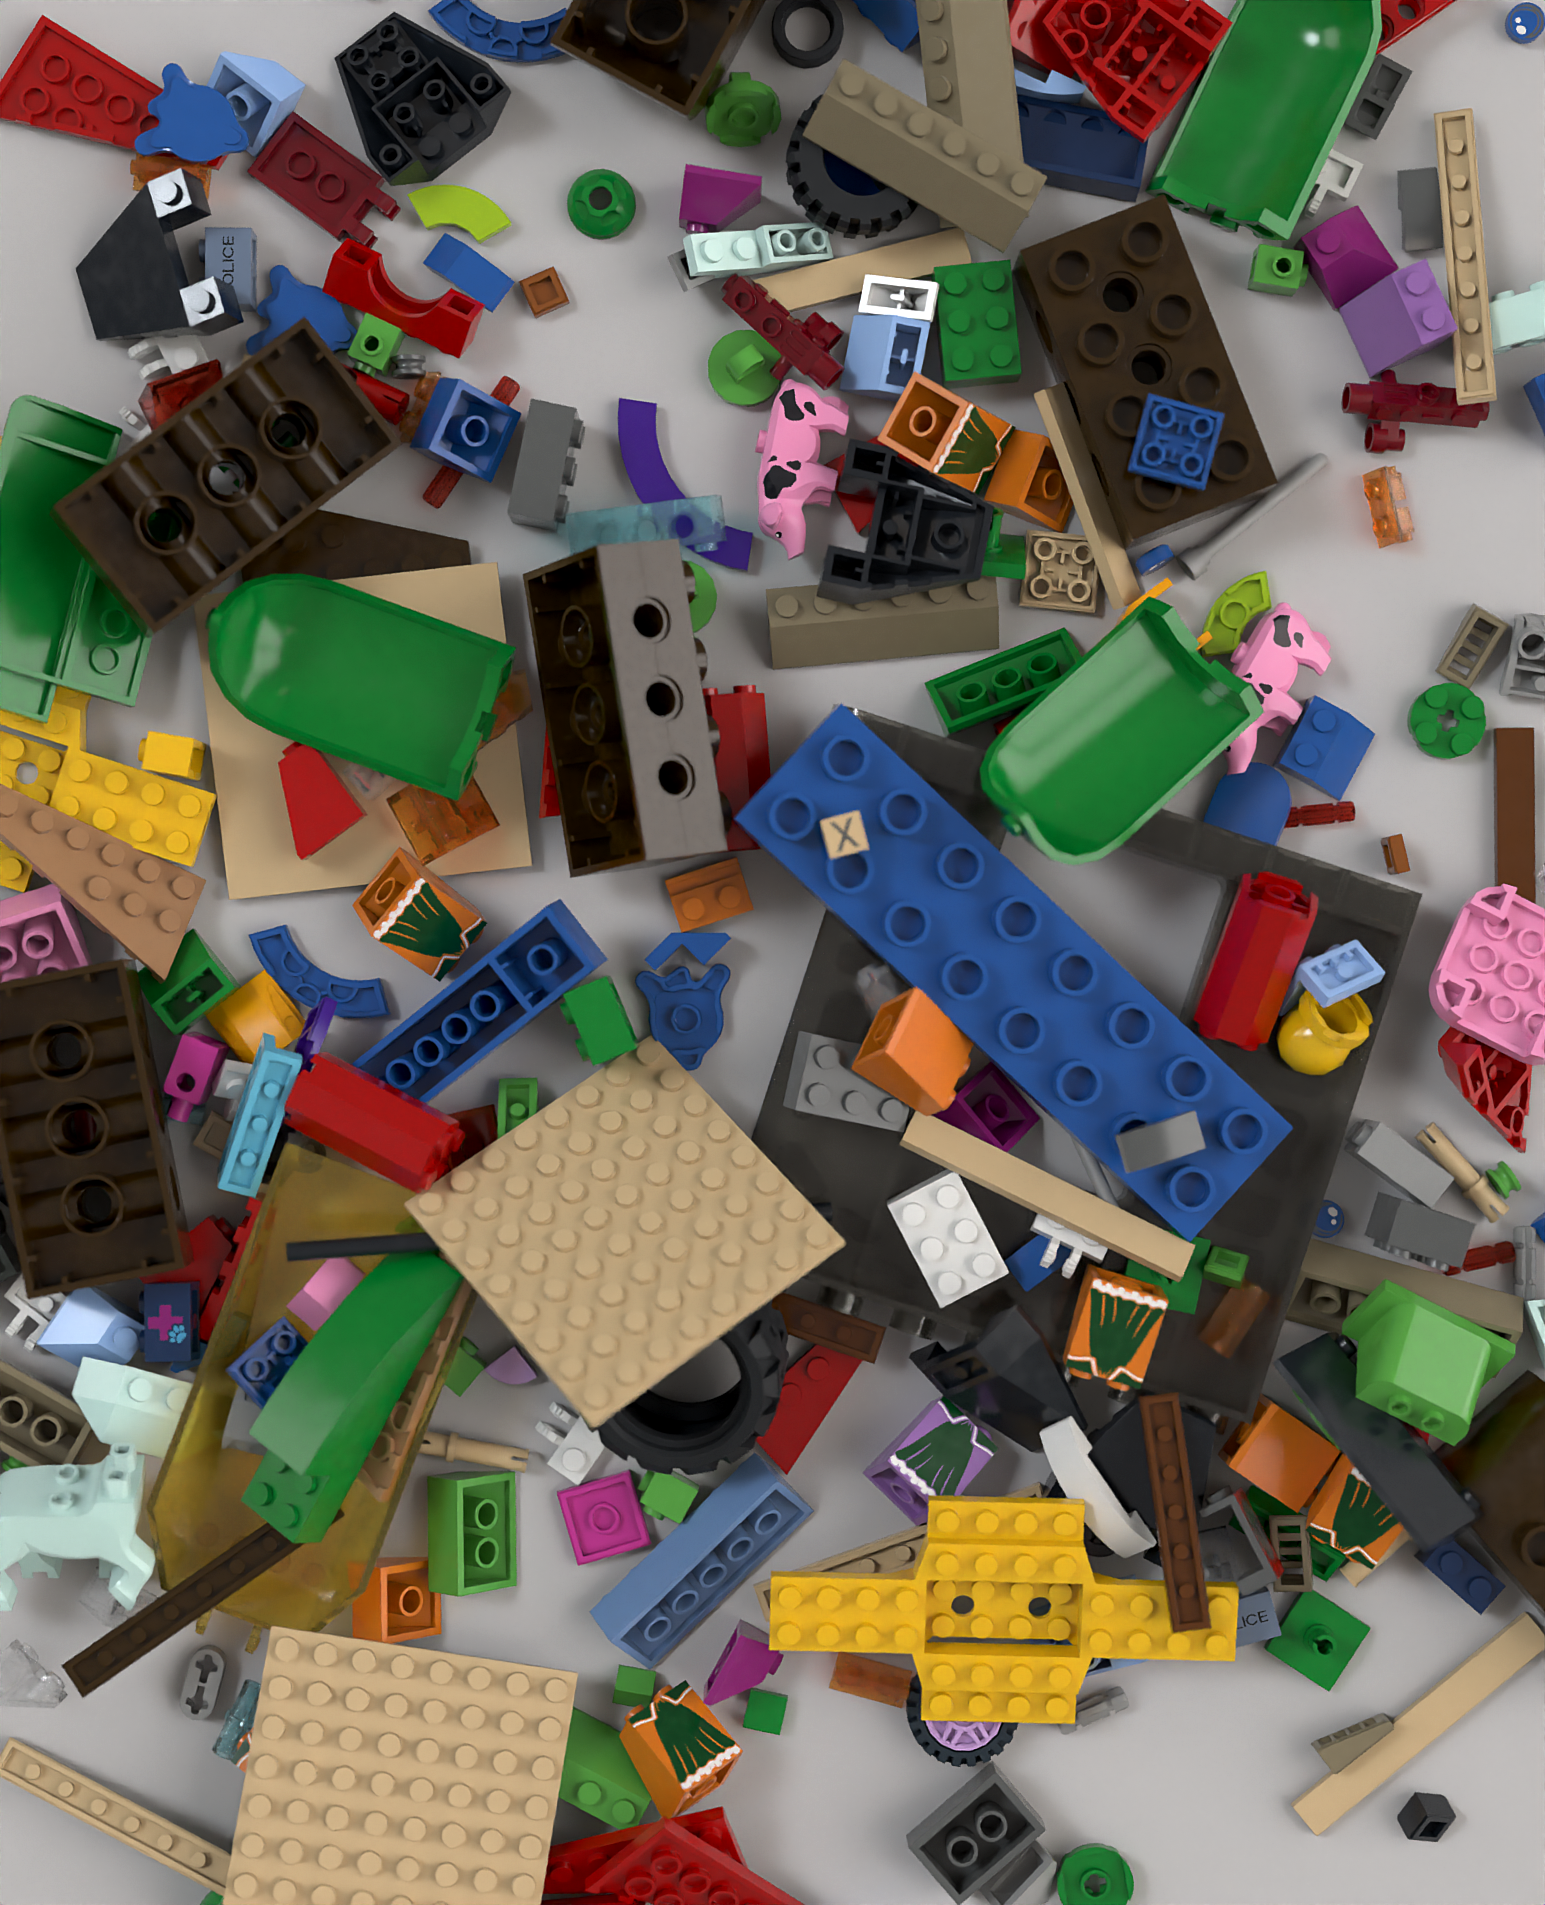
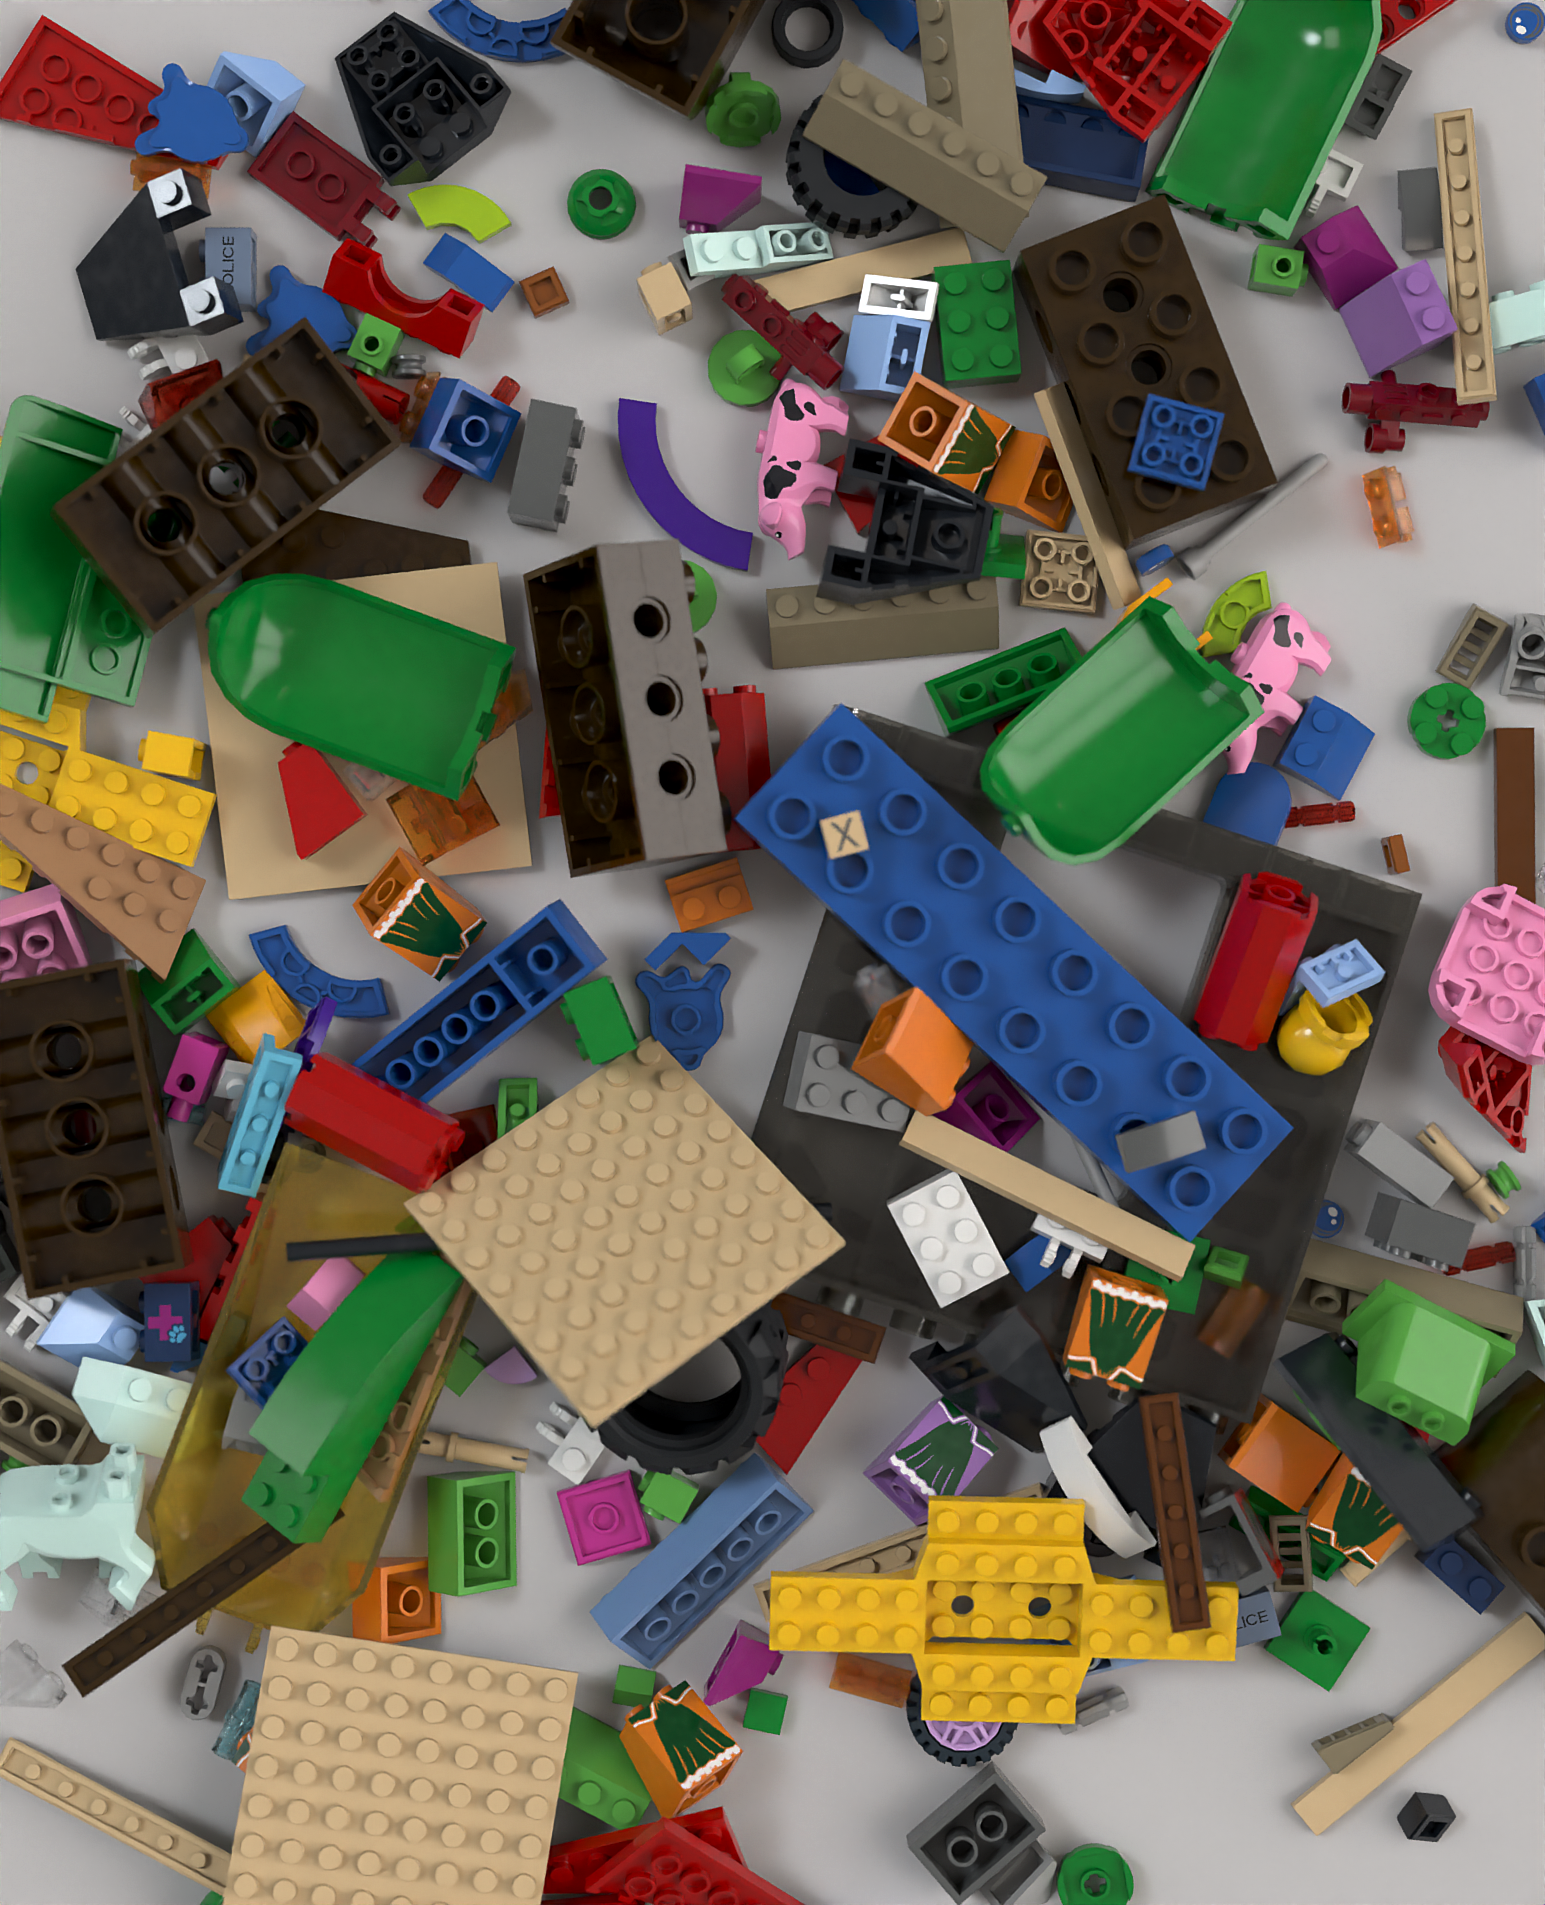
(664, 297): none -> tan brick
(705, 511): clear light blue brick -> none

